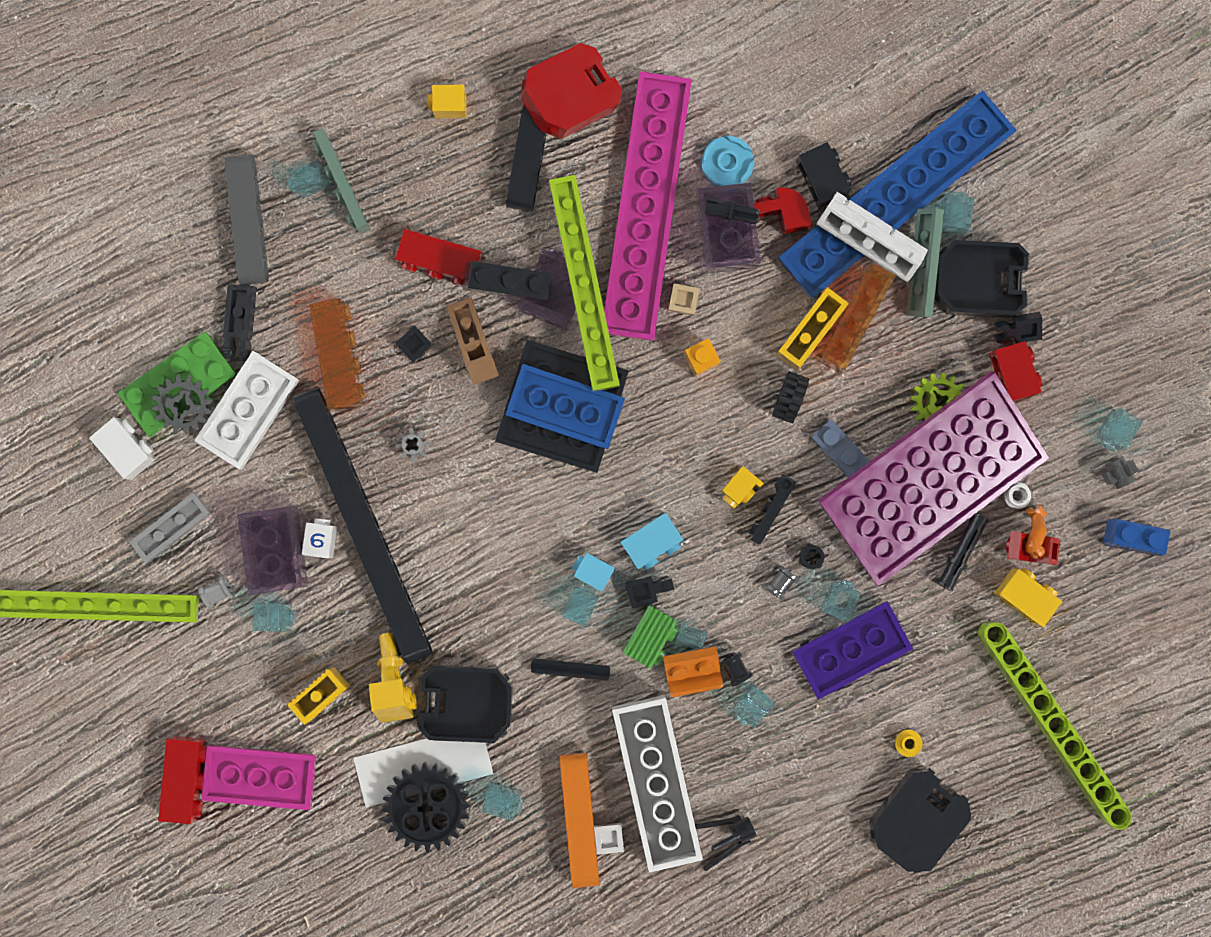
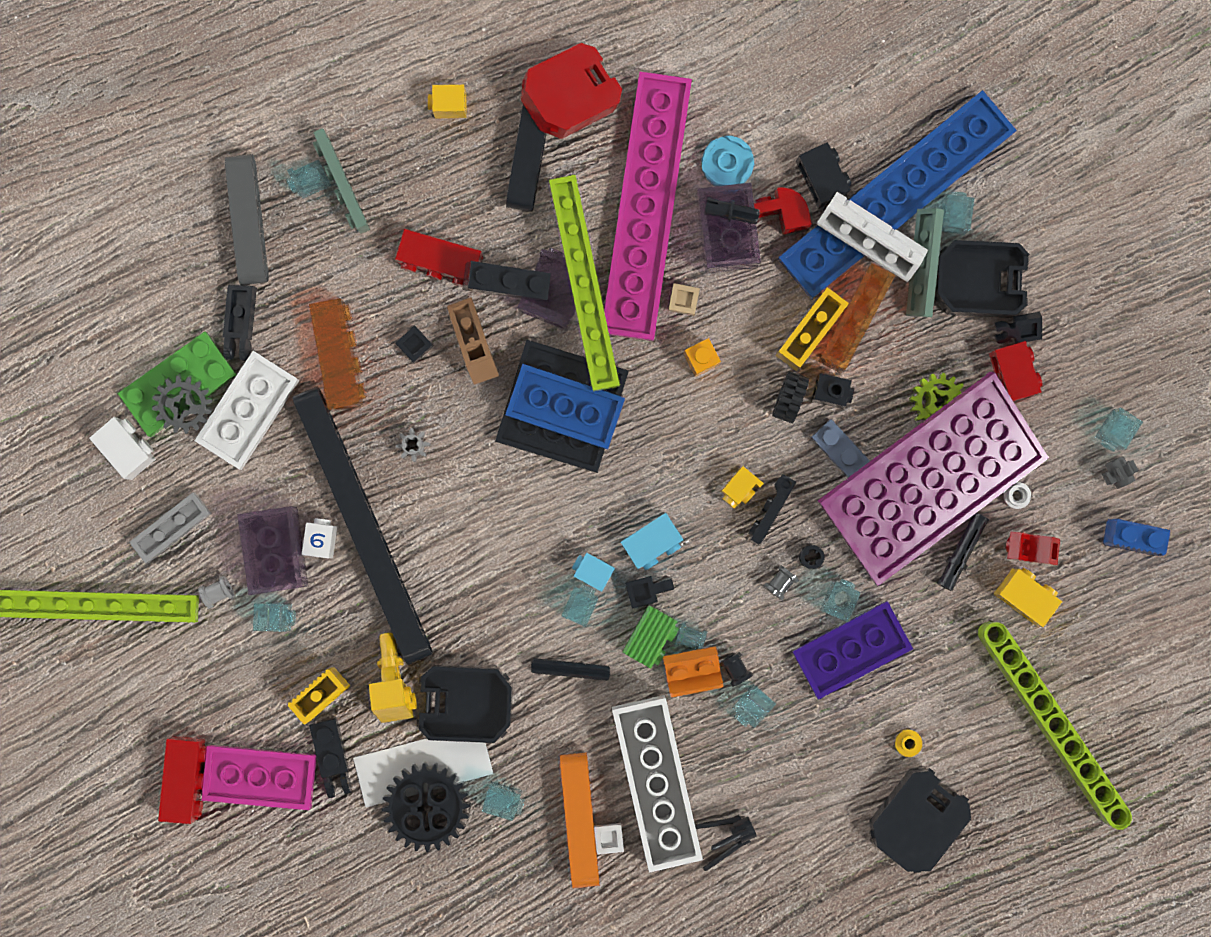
(330, 755): none -> black hinge
(832, 391): none -> black brick
(1038, 532): orange arm -> none

